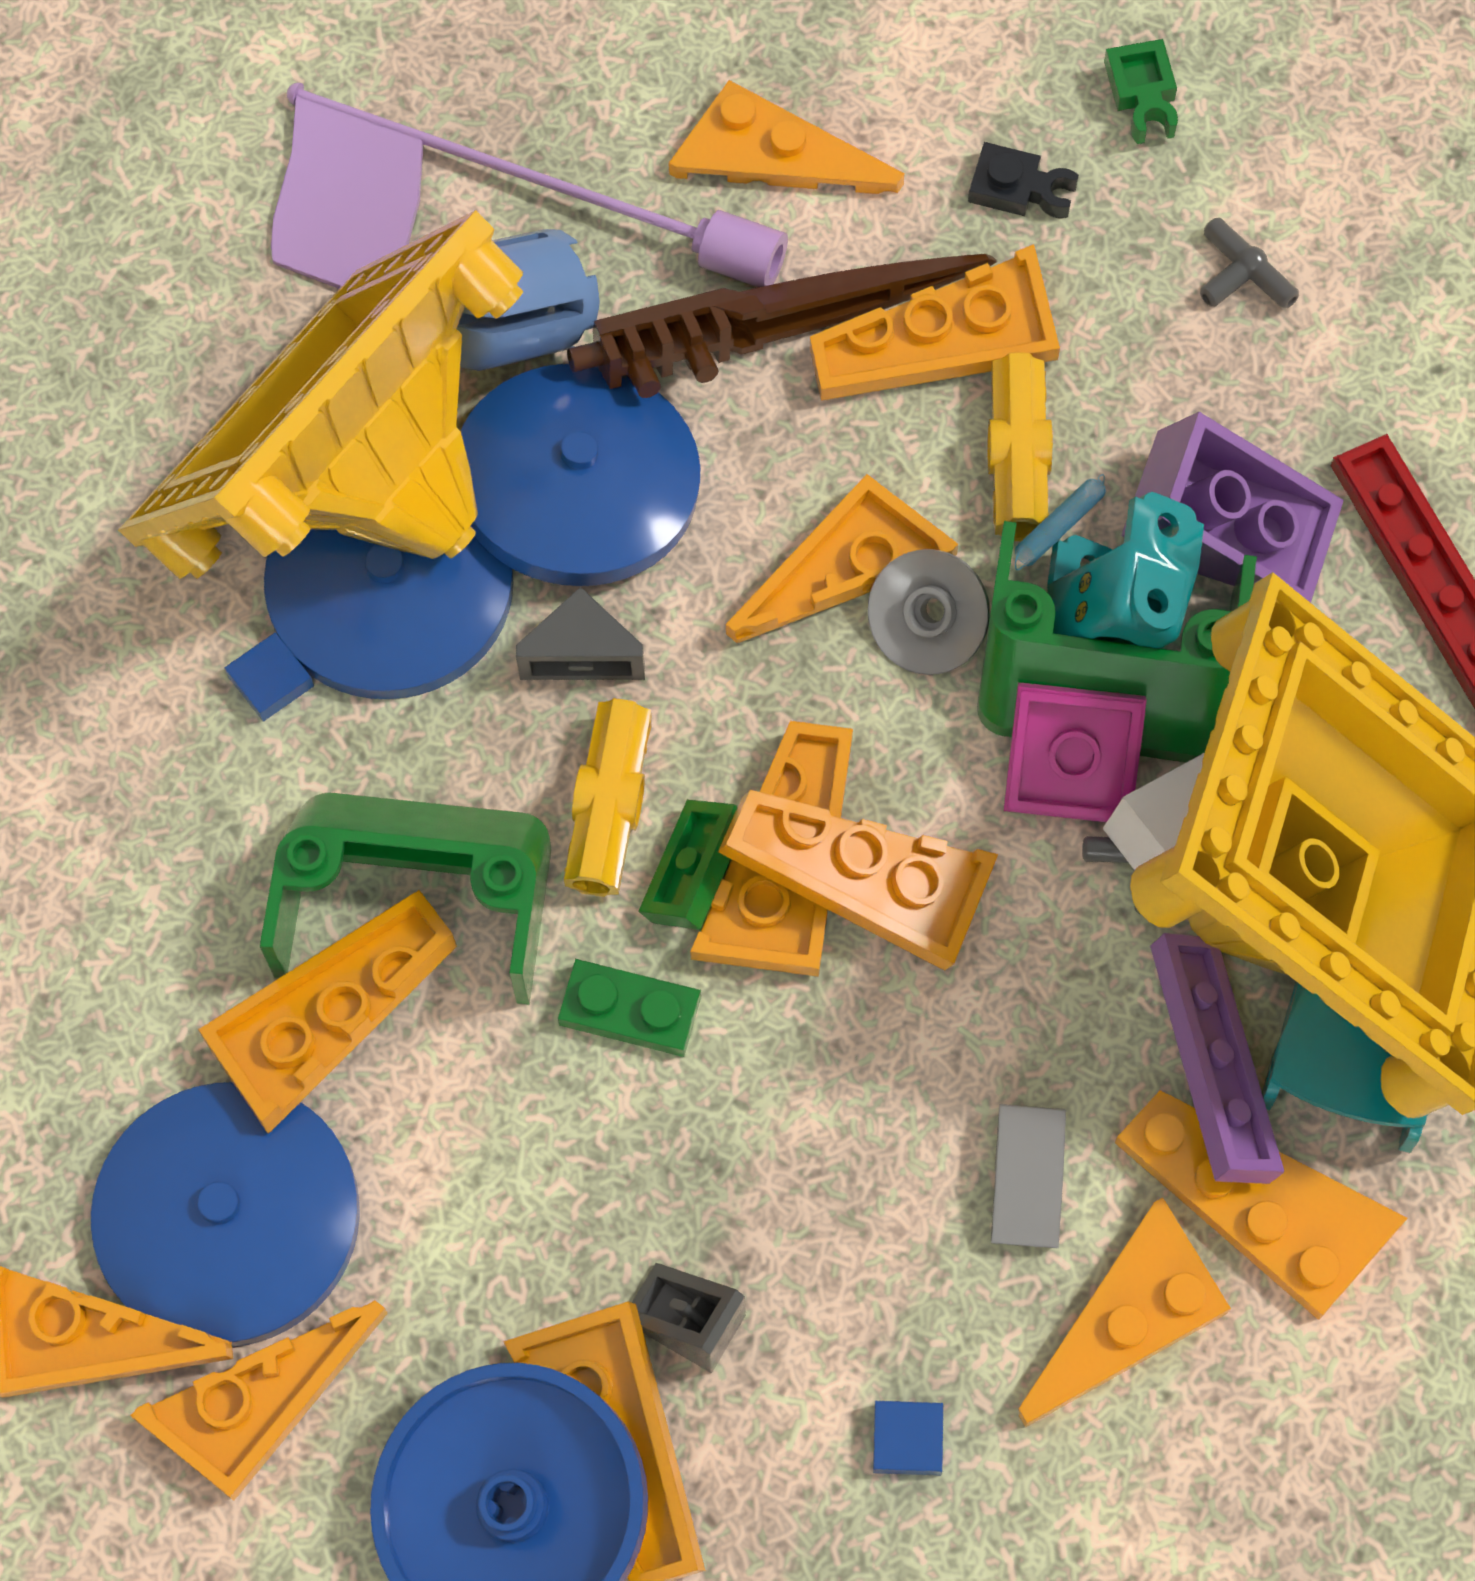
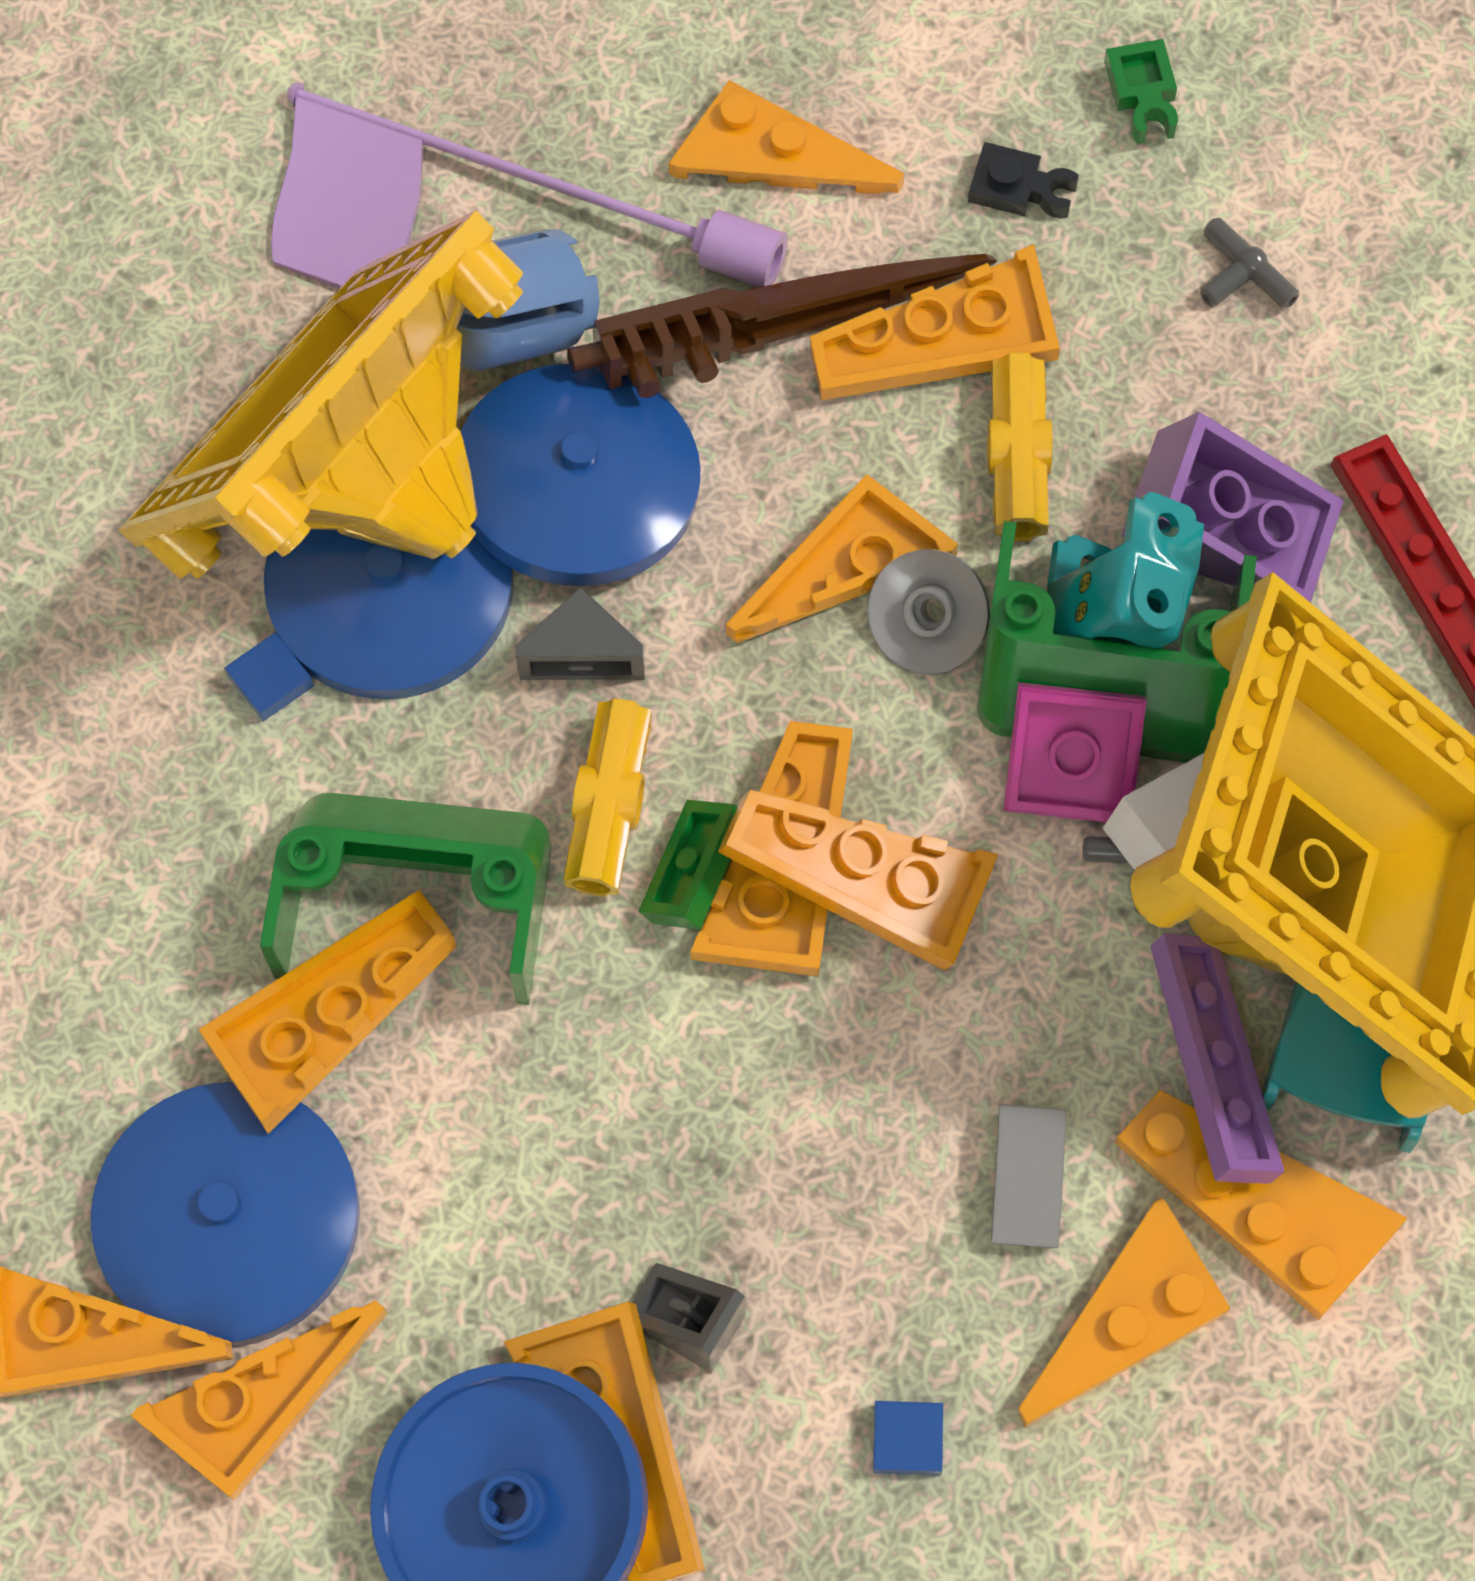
(629, 1007): green plate -> none
(1052, 540): medium azure piece -> none

